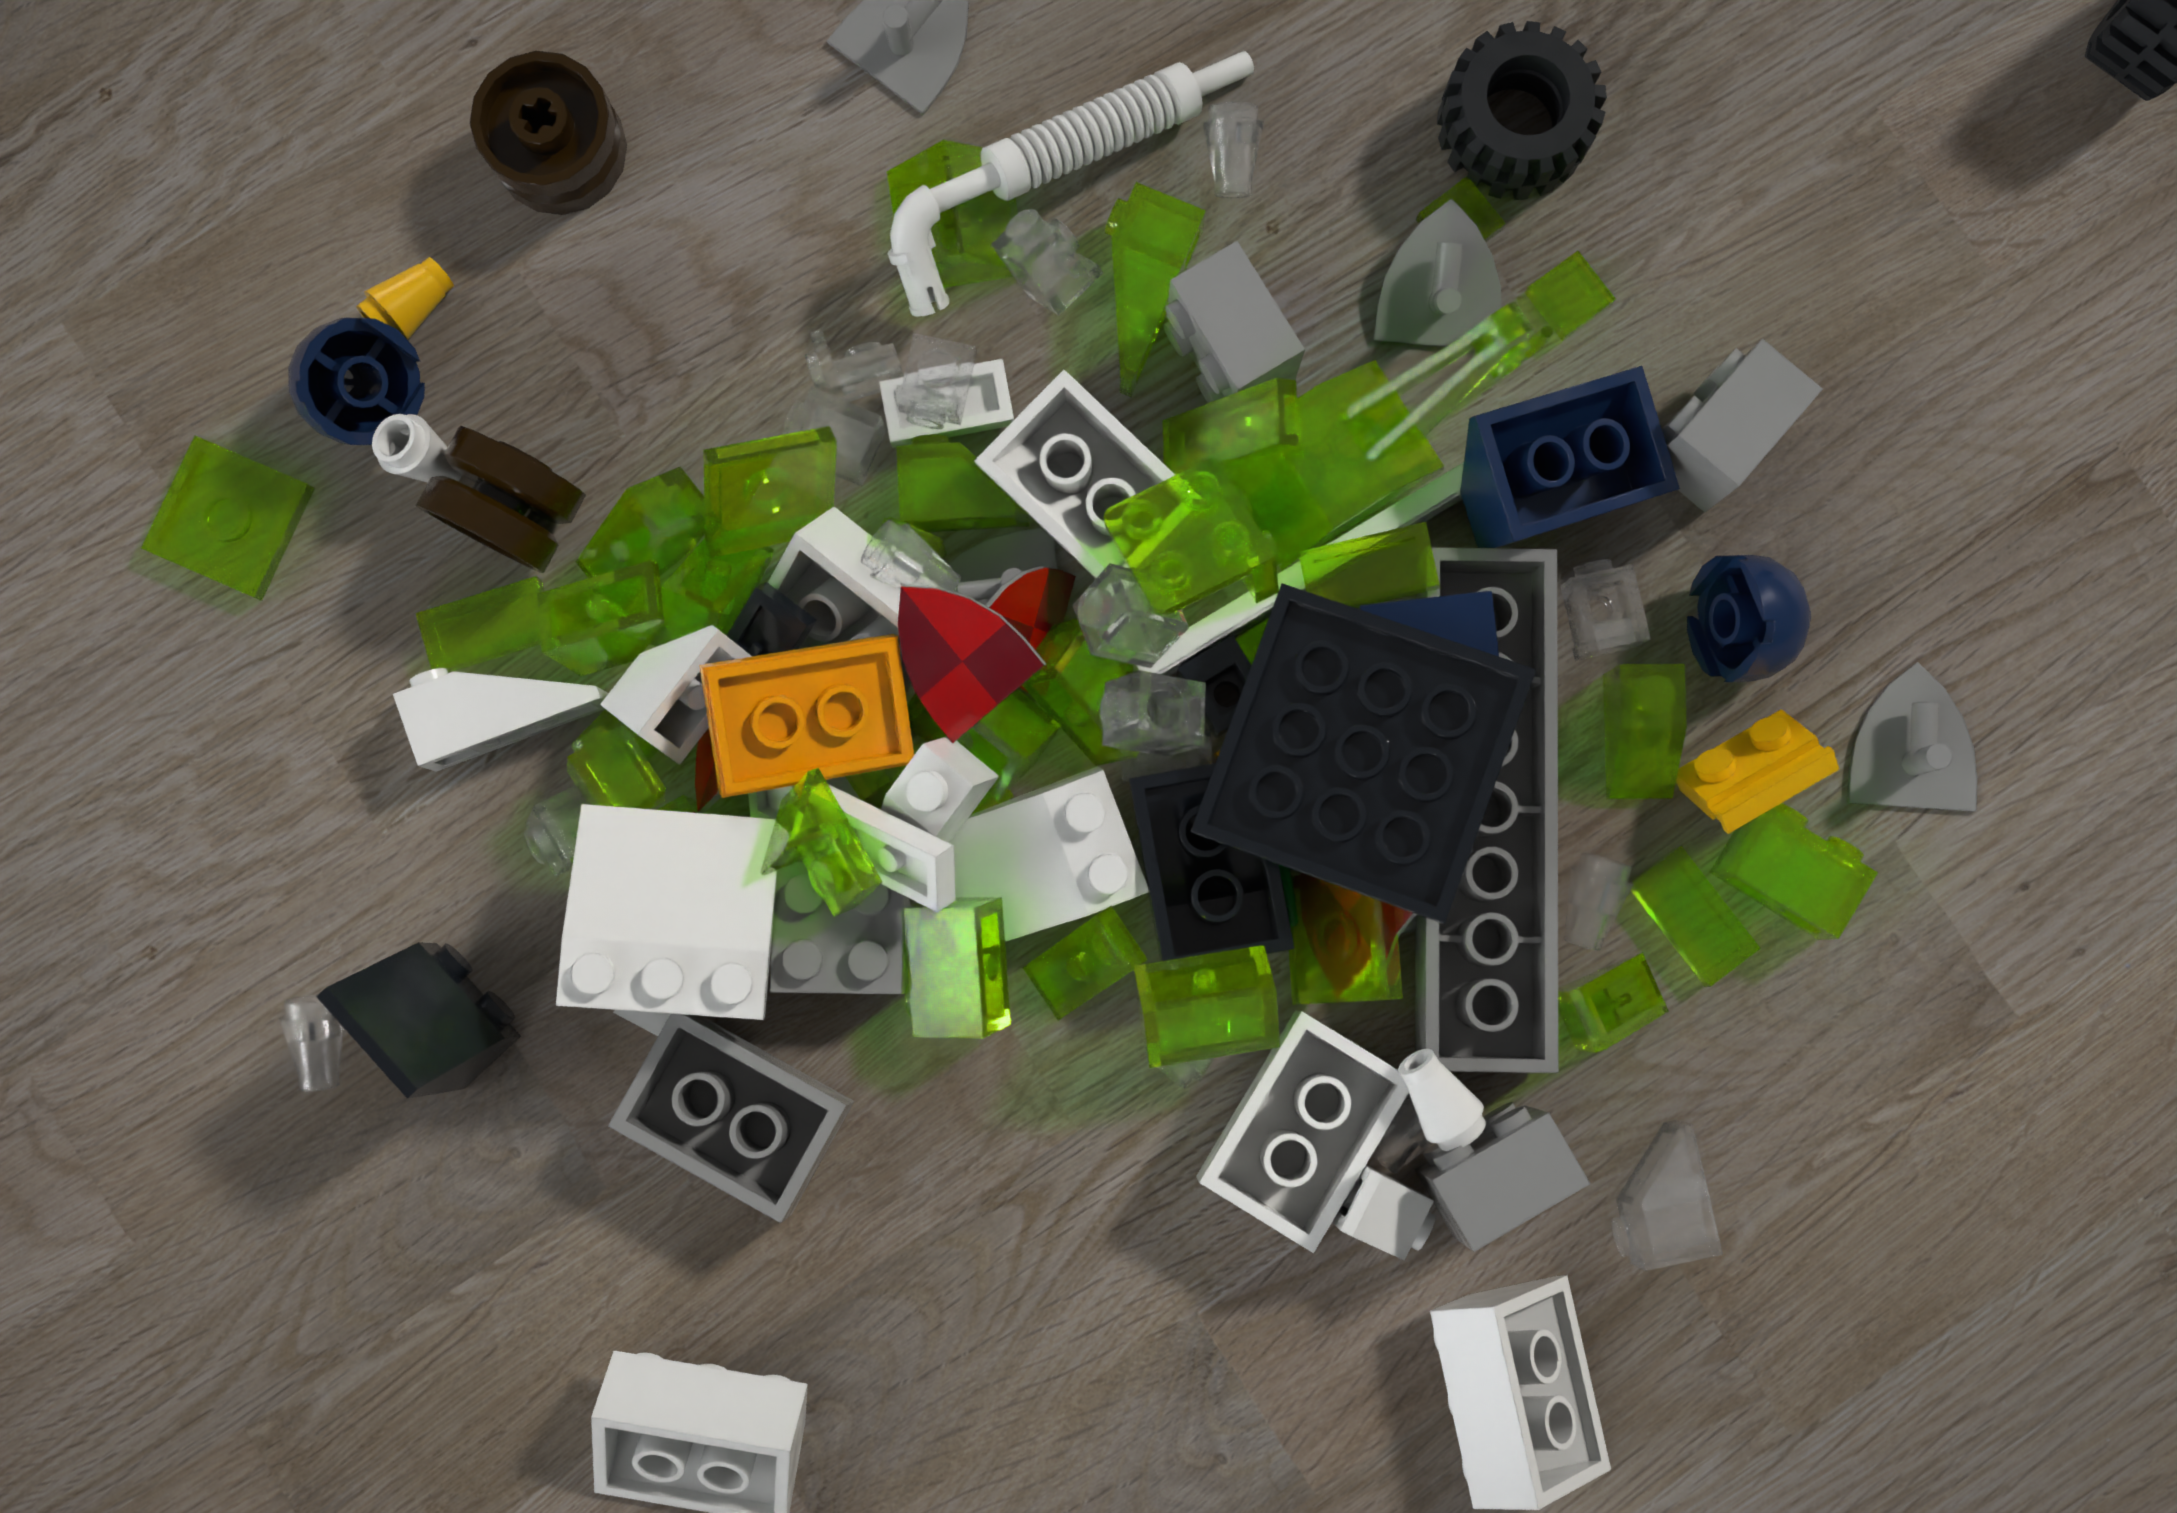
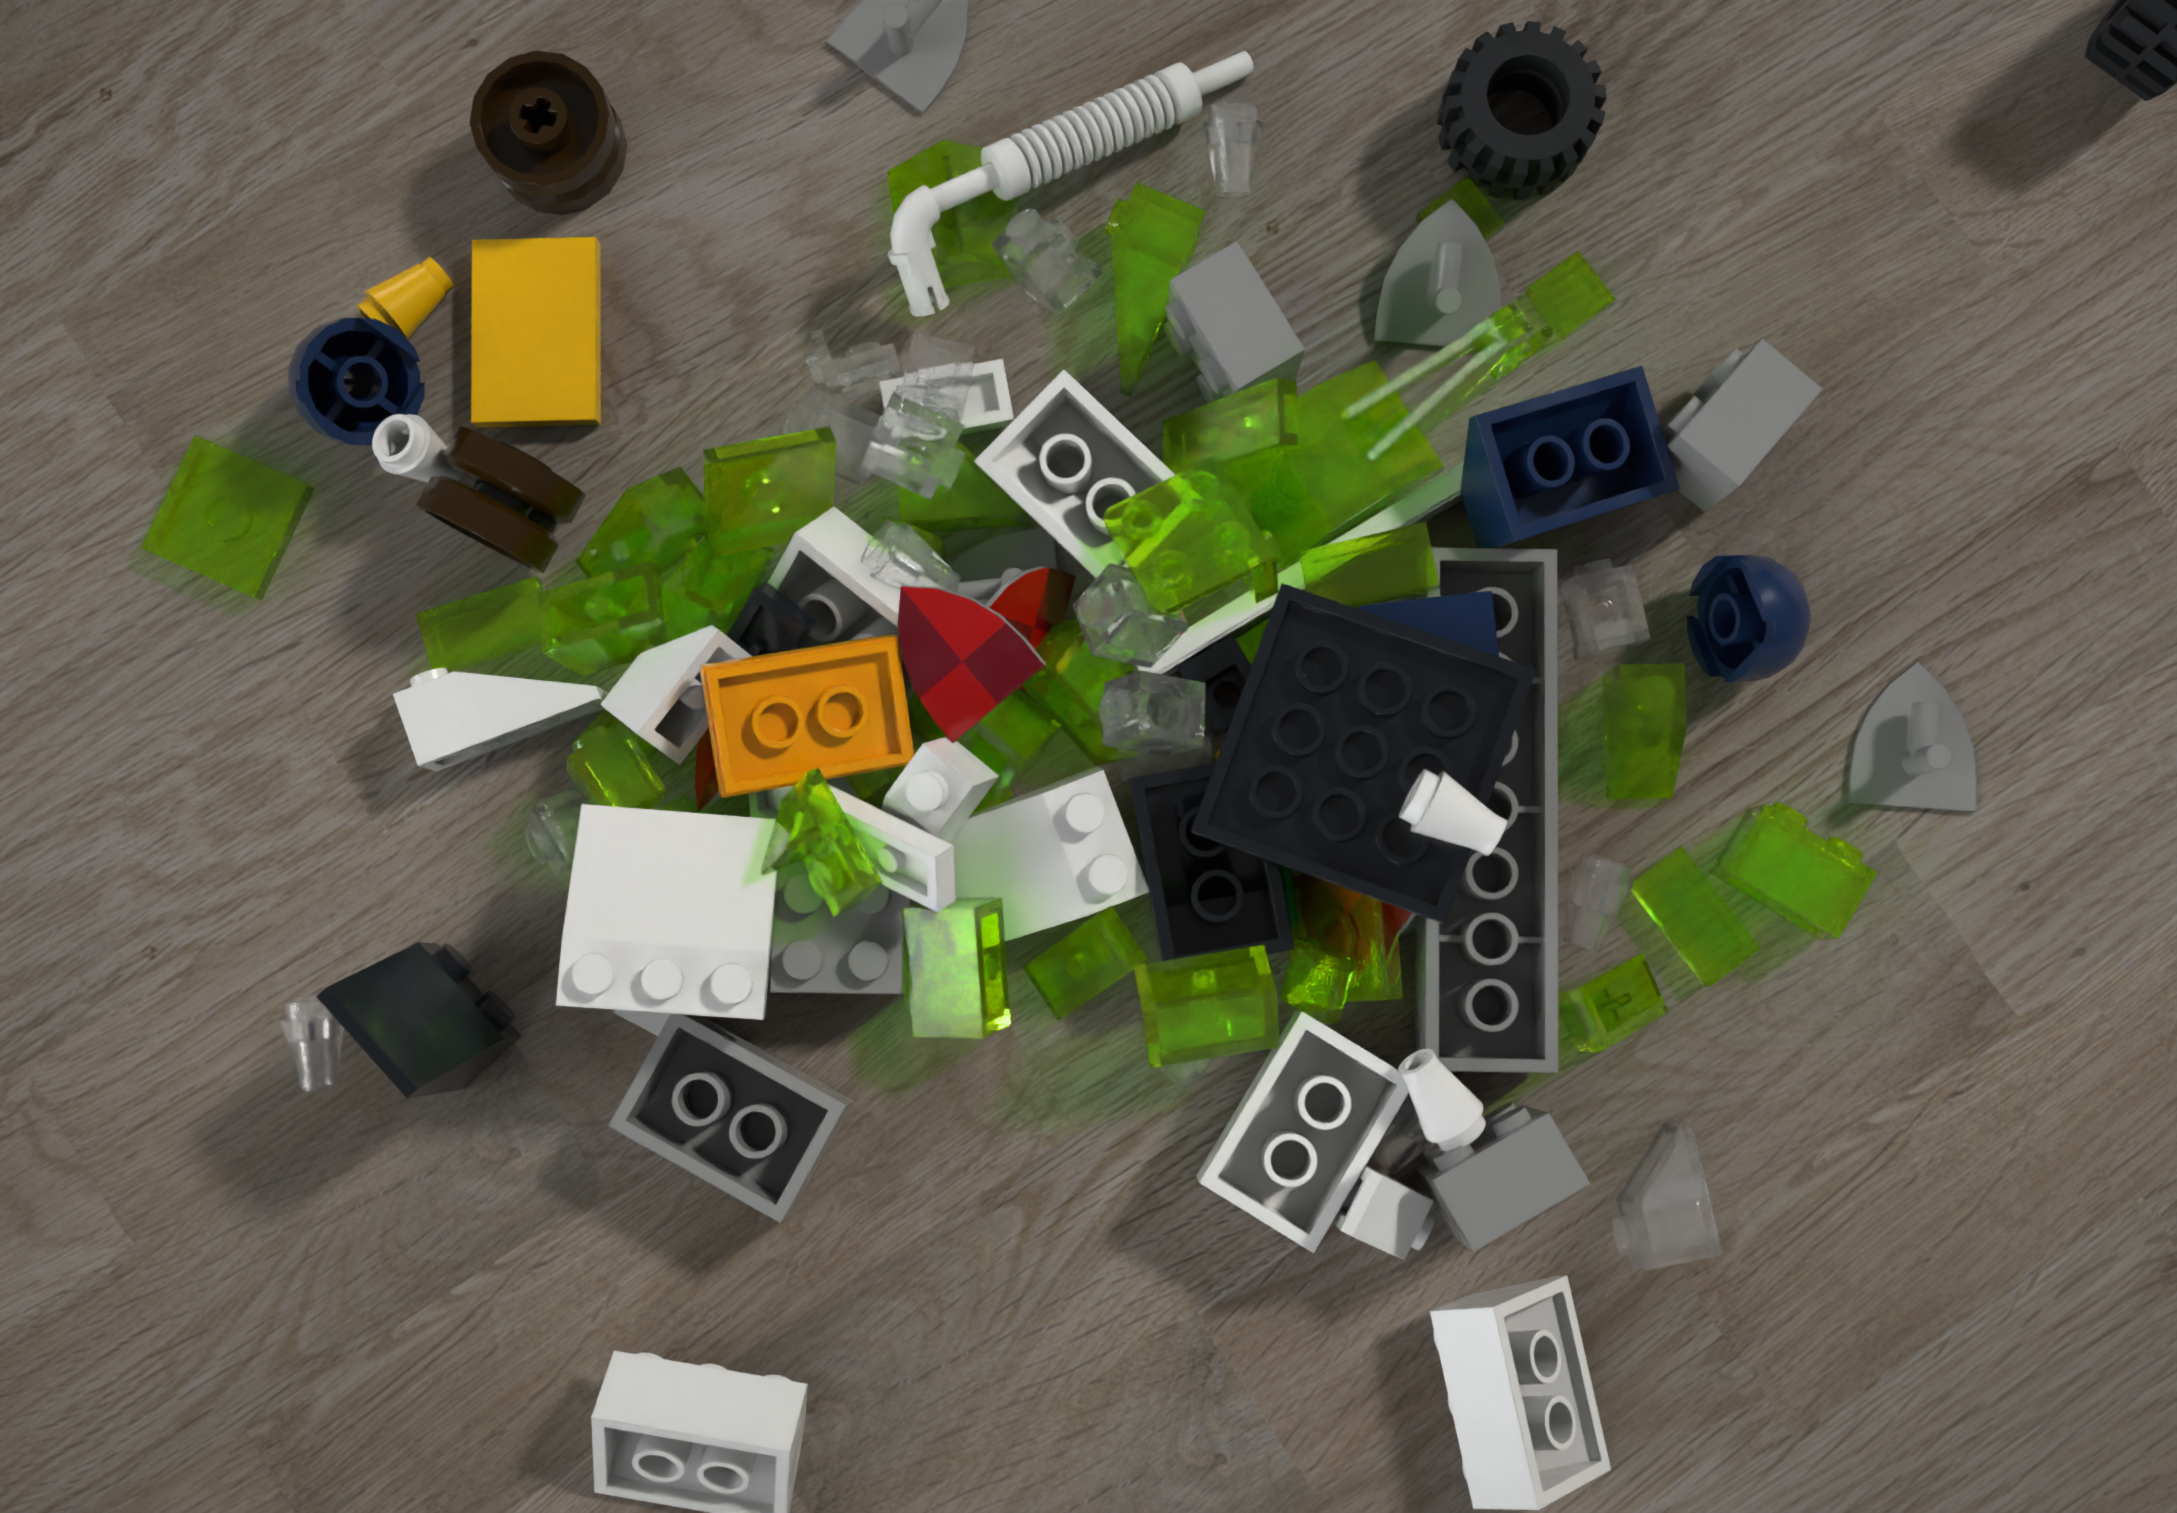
(536, 332): none -> yellow tile
(914, 447): none -> clear brick
(1317, 980): none -> clear neon green tile
(1450, 813): none -> white cone
(1756, 770): yellow plate -> none

